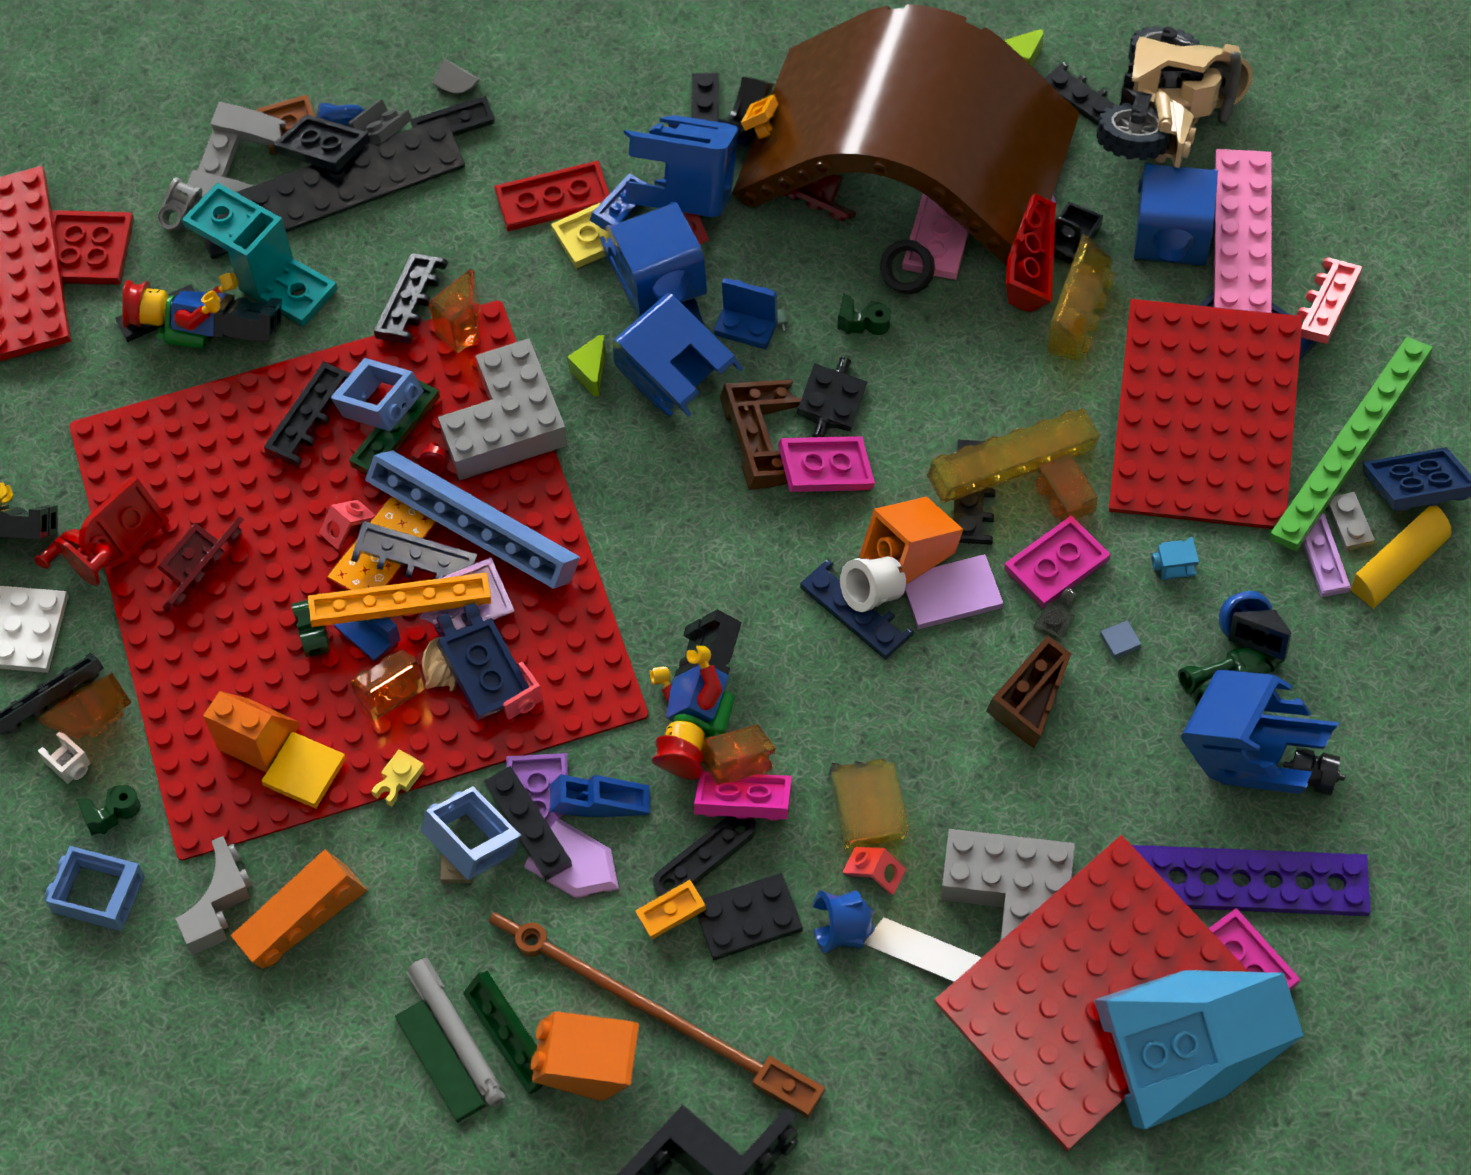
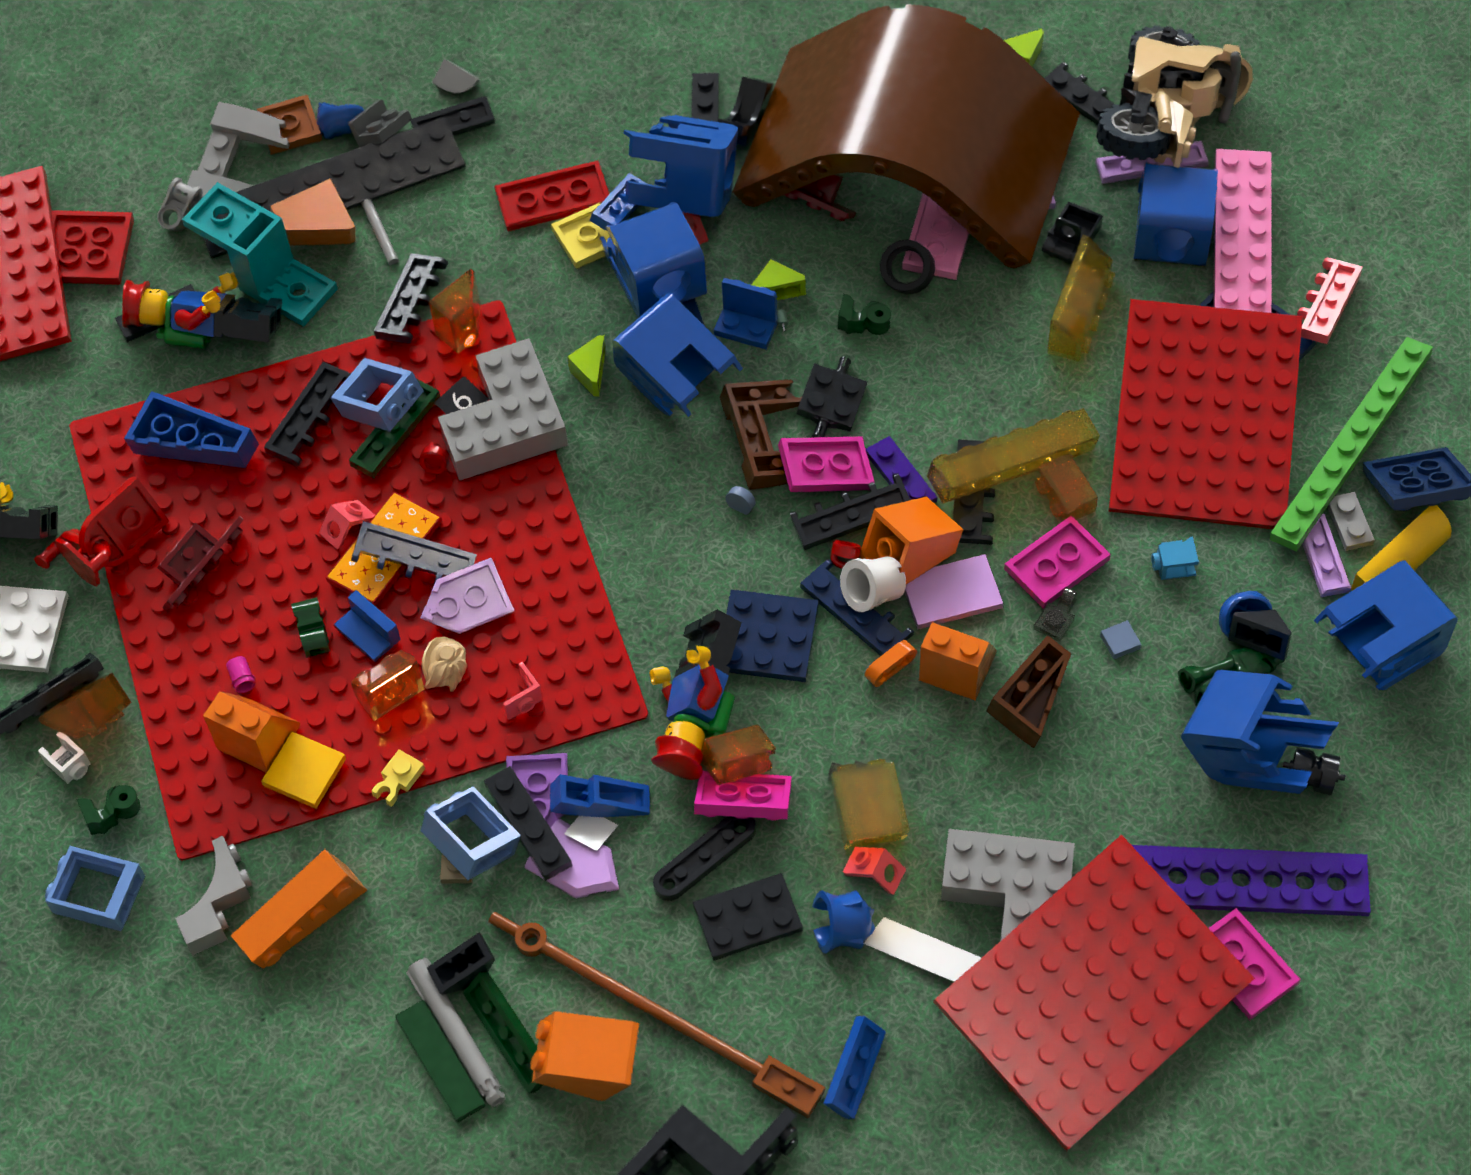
(190, 434): none -> blue wedge
(240, 674): none -> dark pink piece
(316, 217): none -> orange slope
(321, 142): black plate -> none
(380, 232): none -> light grey bar
(398, 599): light orange plate -> none
(460, 396): none -> black sticker
(461, 965): none -> black slope
(472, 519): medium blue brick -> none
(479, 661): dark blue tile -> none
(591, 831): none -> white sticker
(671, 909): light orange plate -> none
(740, 499): none -> sand blue tile
(759, 116): light orange plate -> none
(773, 635): none -> dark blue plate
(782, 280): none -> lime slope
(846, 516): none -> black hinge
(846, 550): none -> red tile
(854, 1067): none -> blue plate
(890, 663): none -> orange beam
(891, 460): none -> dark purple plate
(955, 661): none -> orange slope
(1032, 257): red wedge -> none
(1119, 168): none -> lavender tile
(1196, 1037): dark azure wedge -> none
(1392, 624): none -> blue piece

